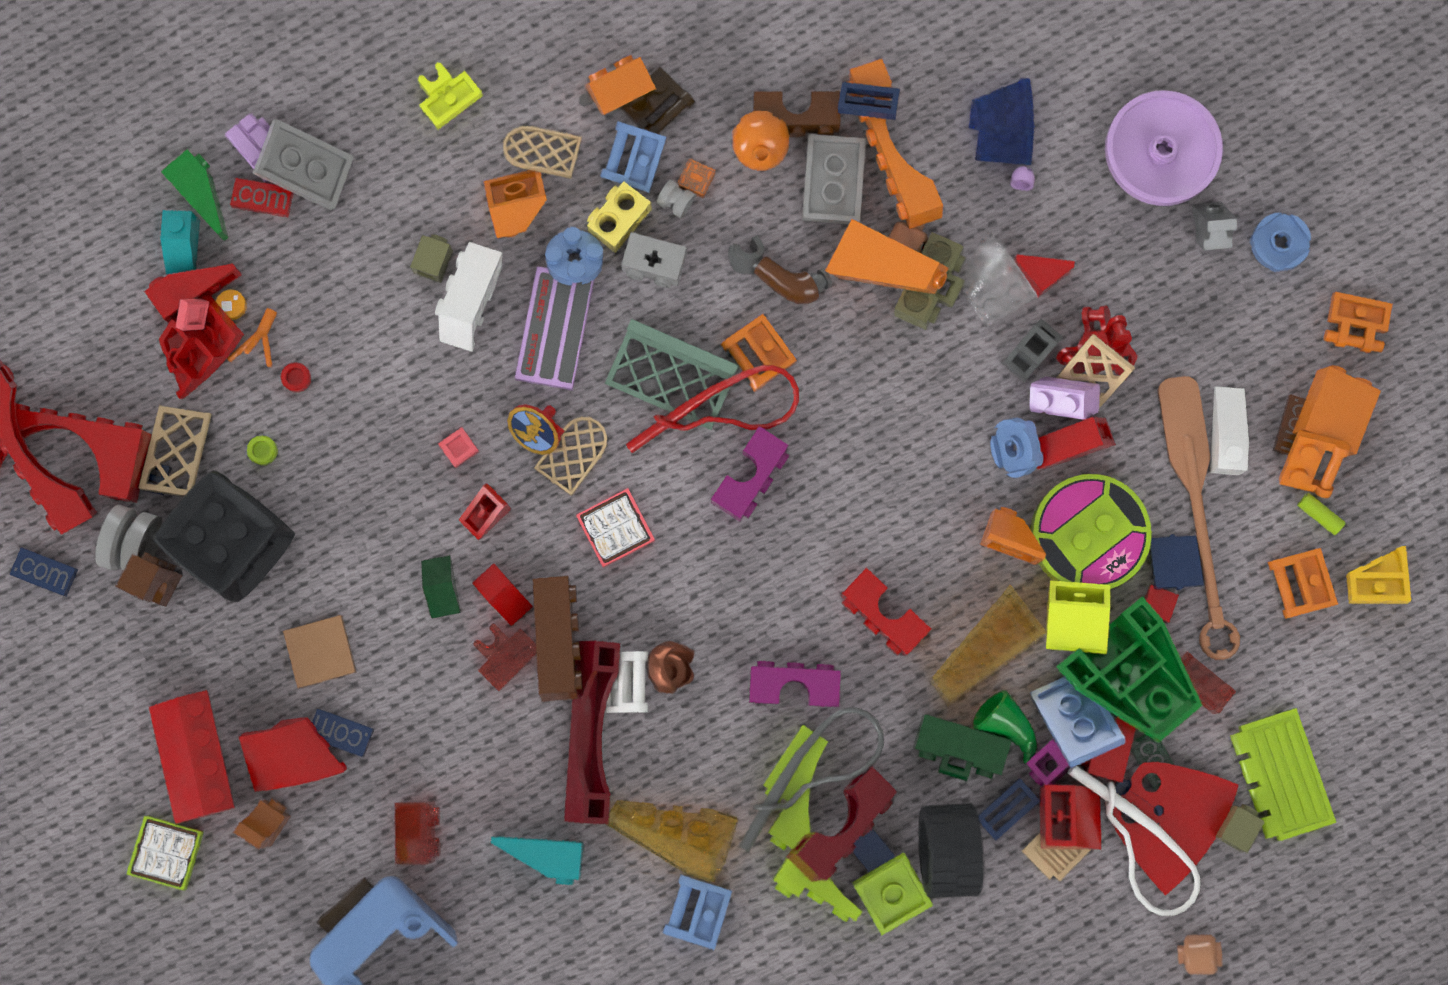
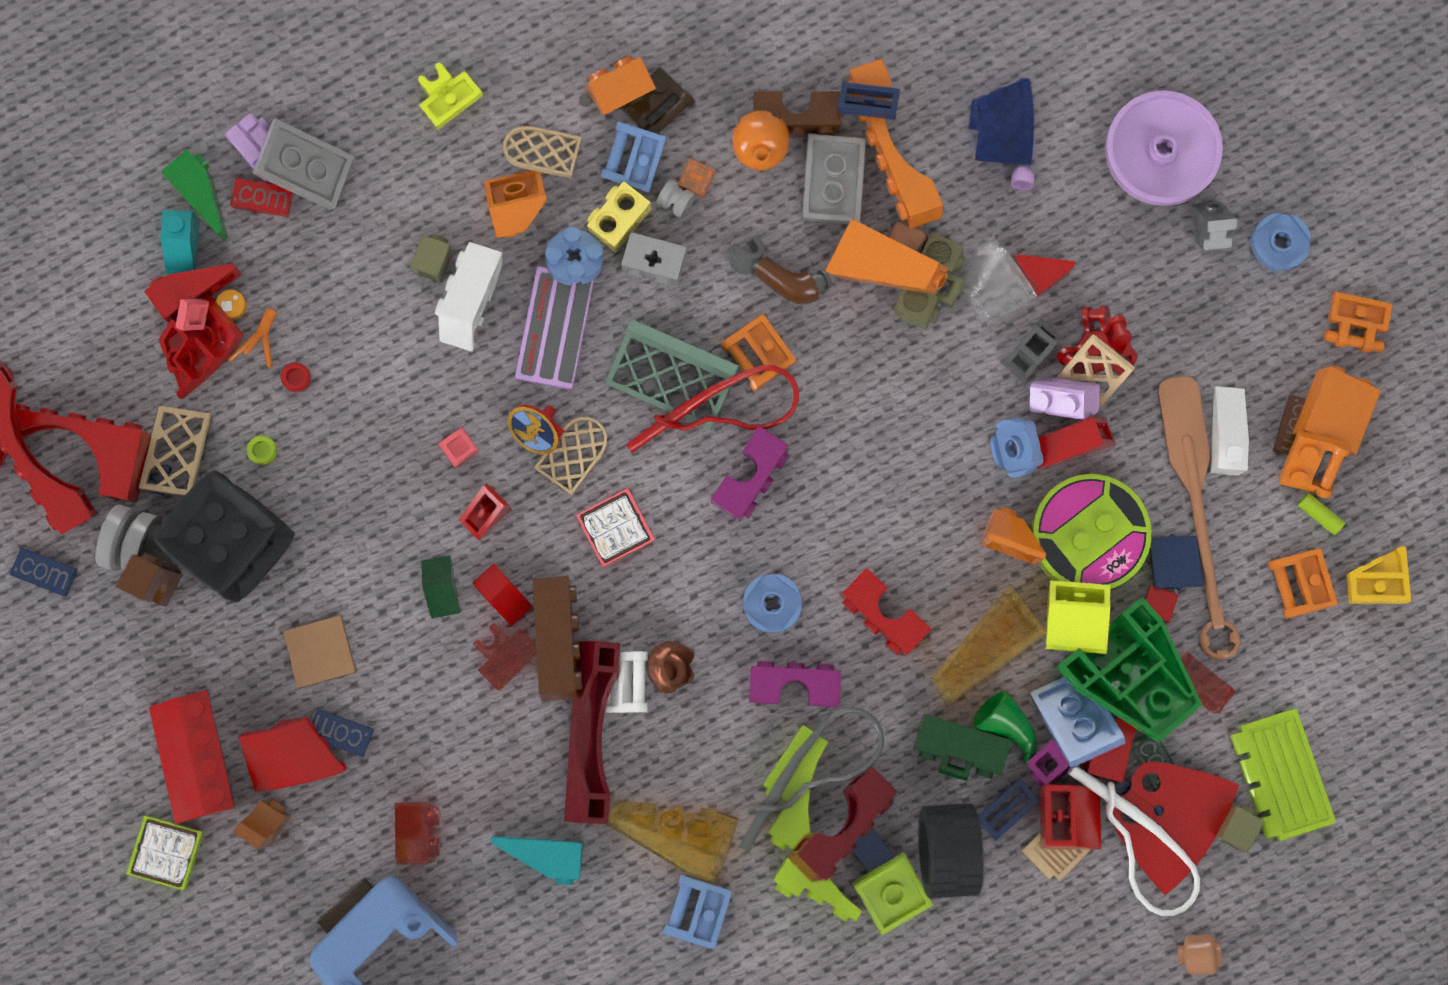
(755, 606): none -> medium blue plate

